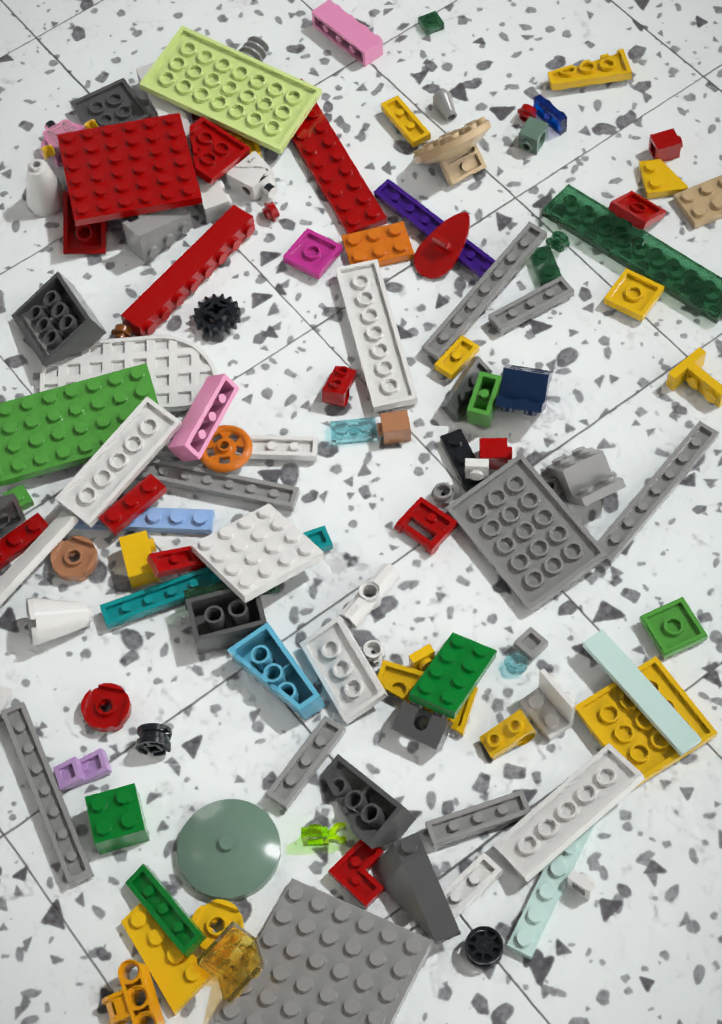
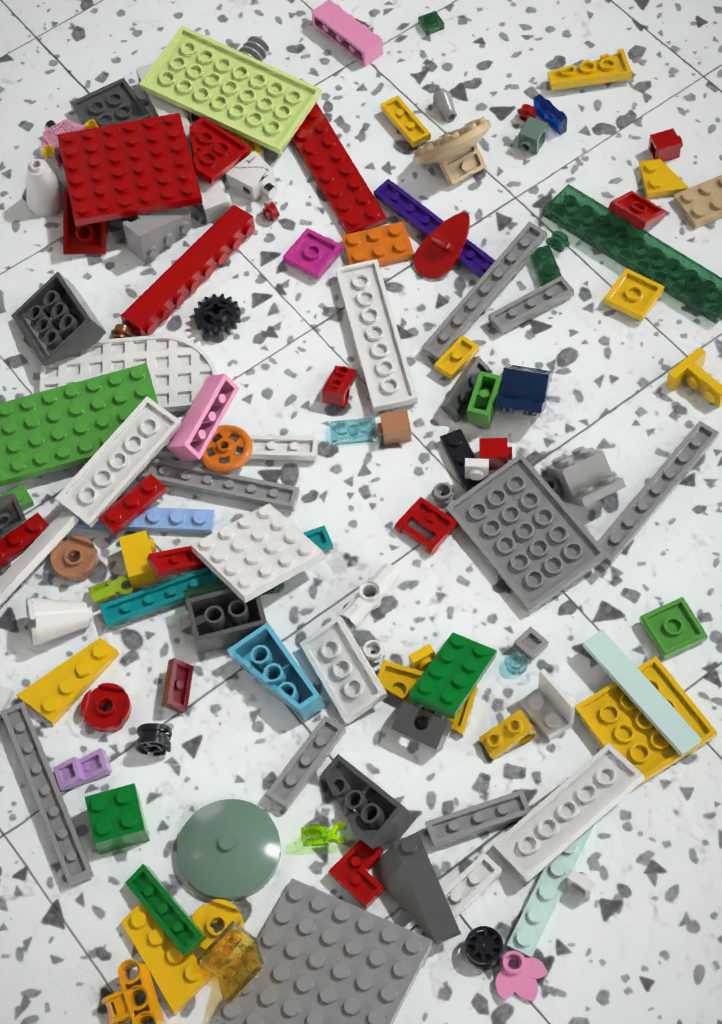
(65, 684): none -> yellow wing
(104, 591): none -> lime plate
(177, 685): none -> dark red plate
(519, 980): none -> bright pink plate

